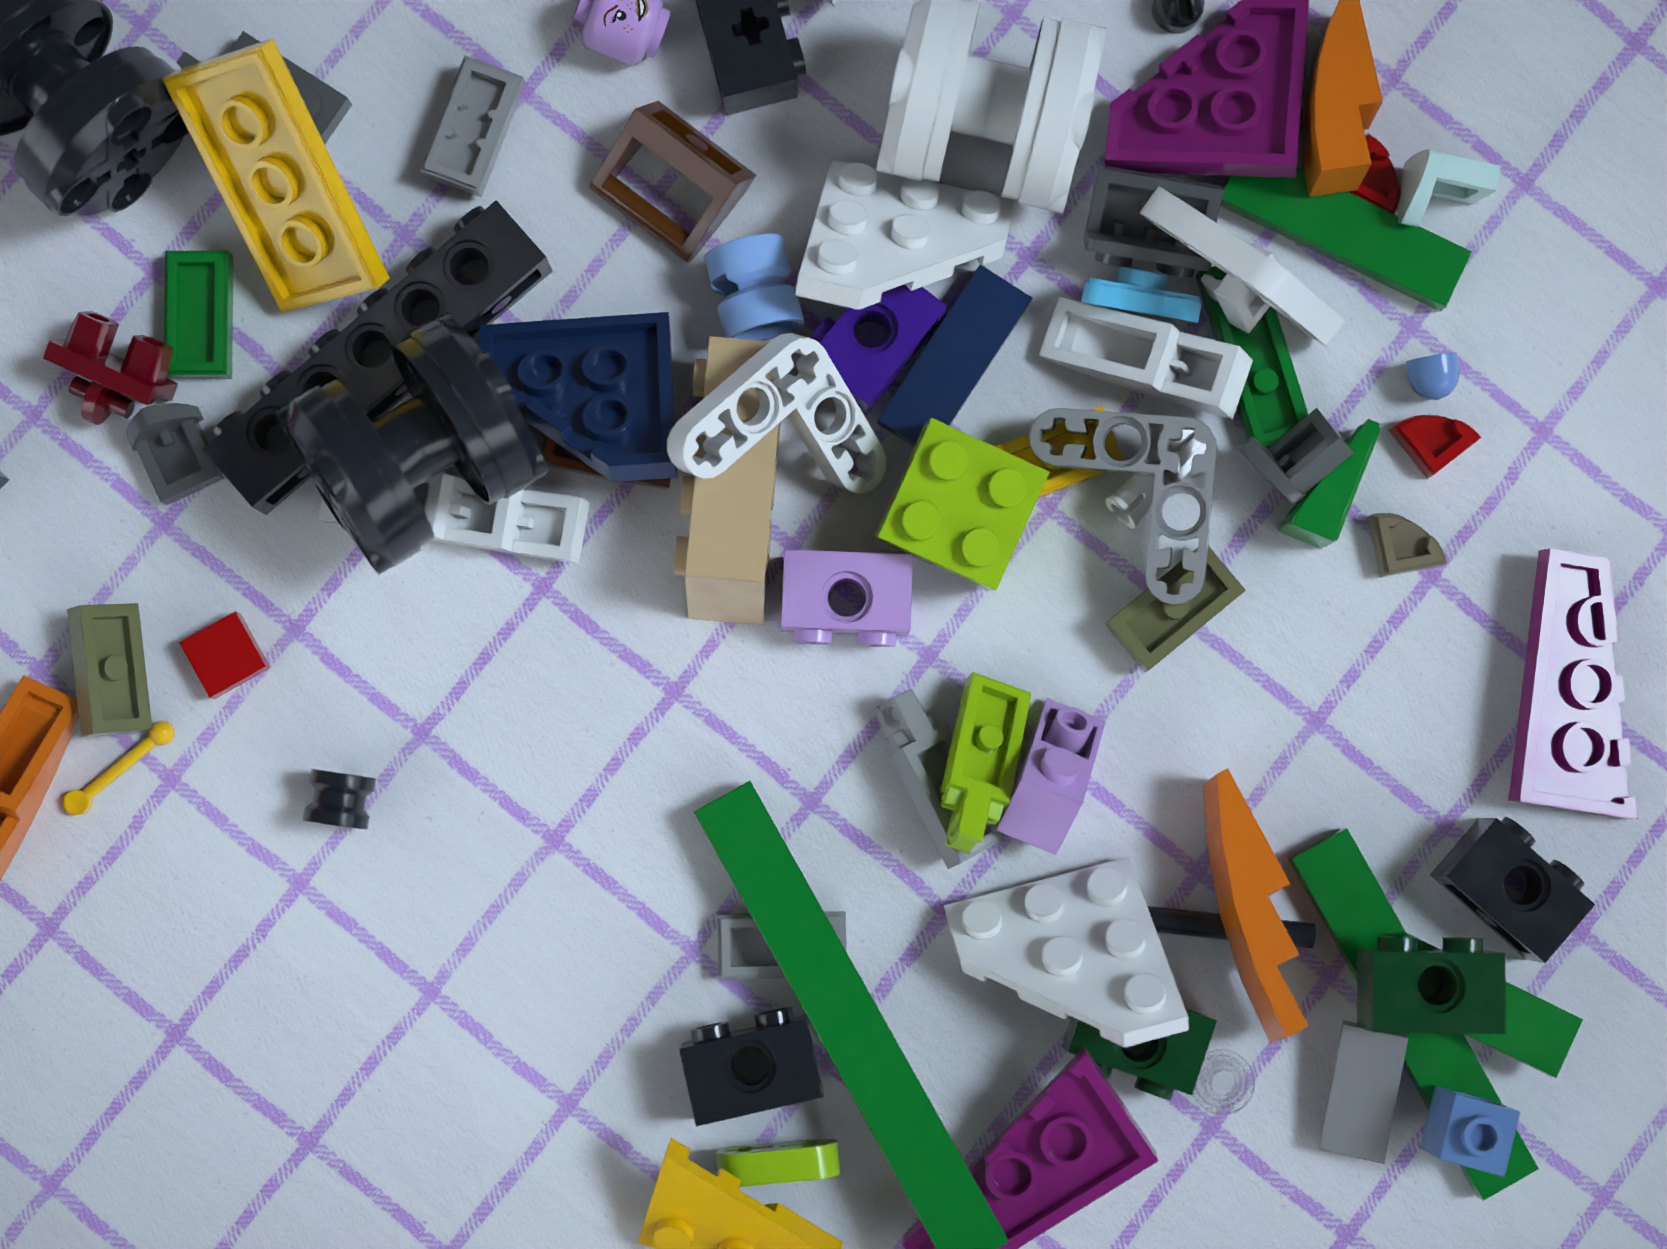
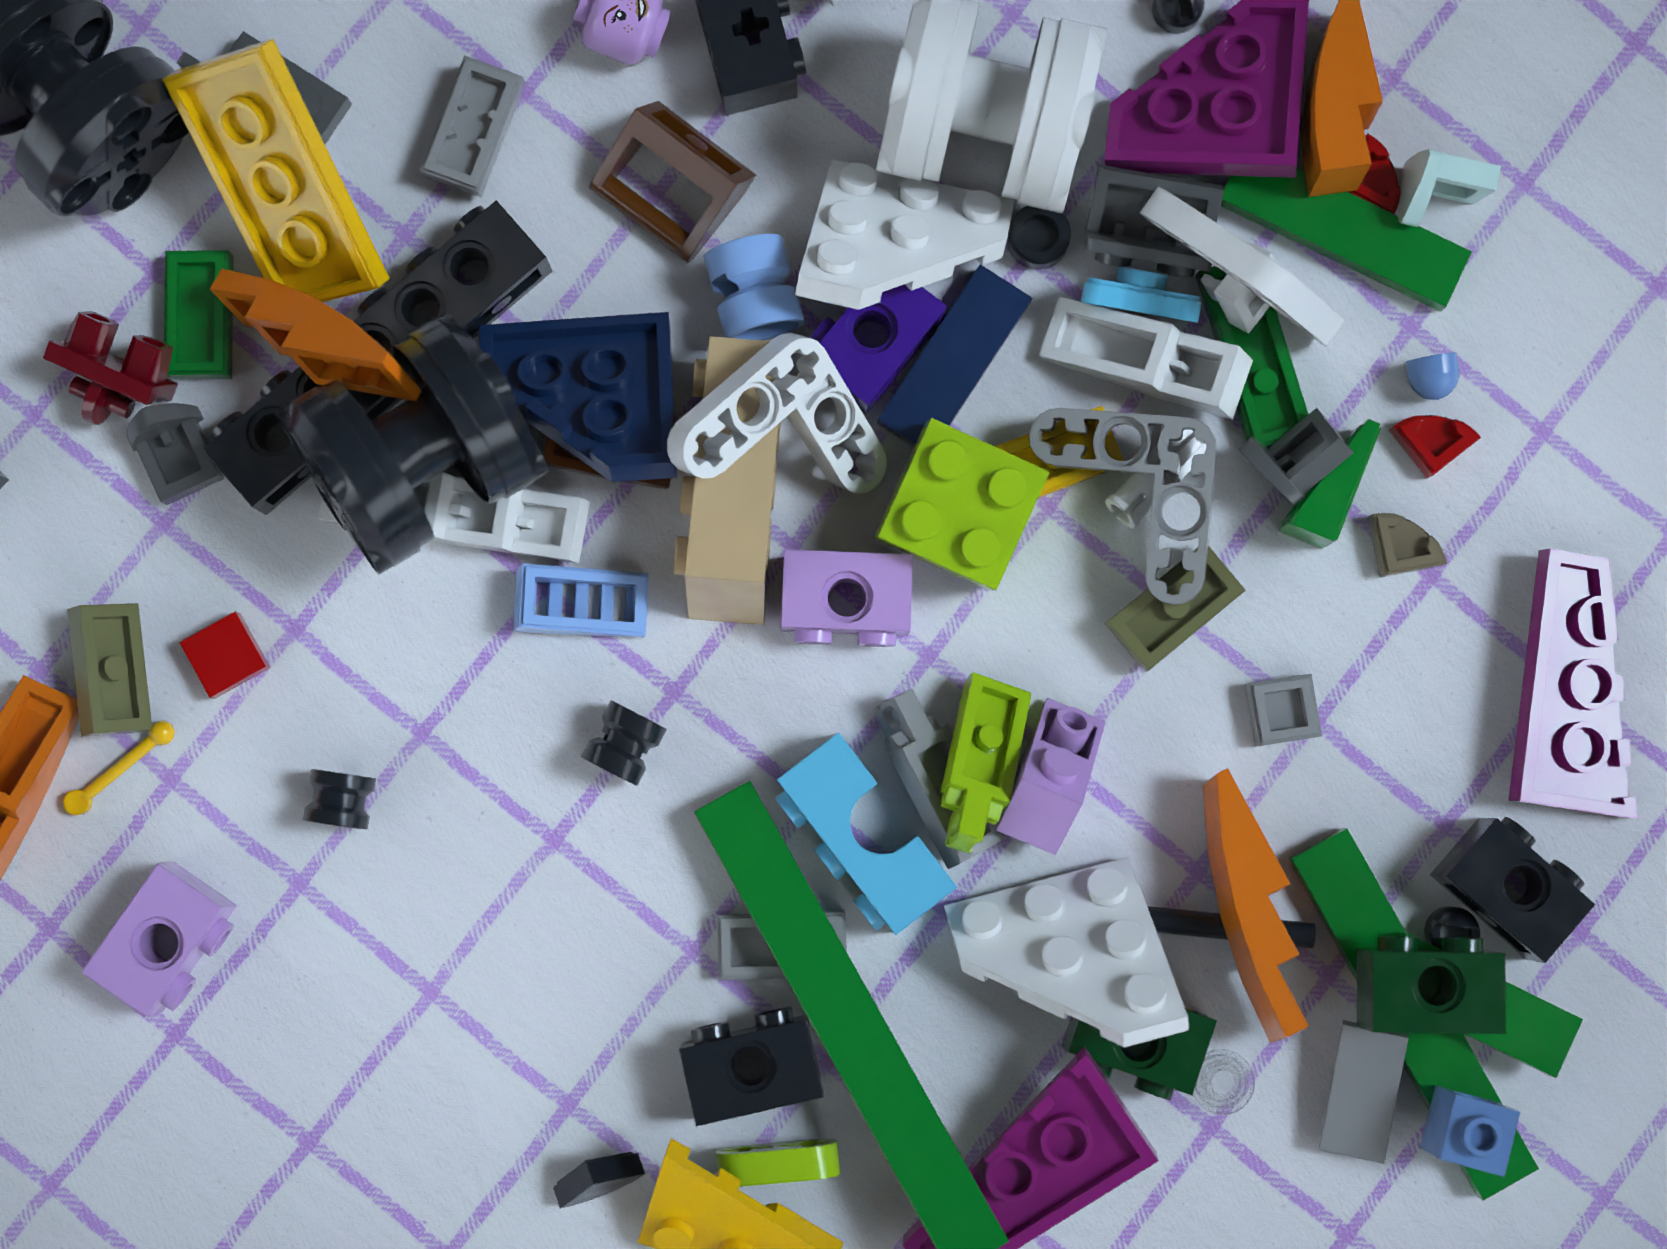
(127, 958): none -> lavender brick
(313, 335): none -> orange slope
(555, 576): none -> light blue slope
(598, 1178): none -> black tile
(624, 742): none -> black wheel
(895, 883): none -> medium azure arch
(1038, 237): none -> black tile
(1283, 710): none -> light grey tile
(1452, 917): none -> black hinge

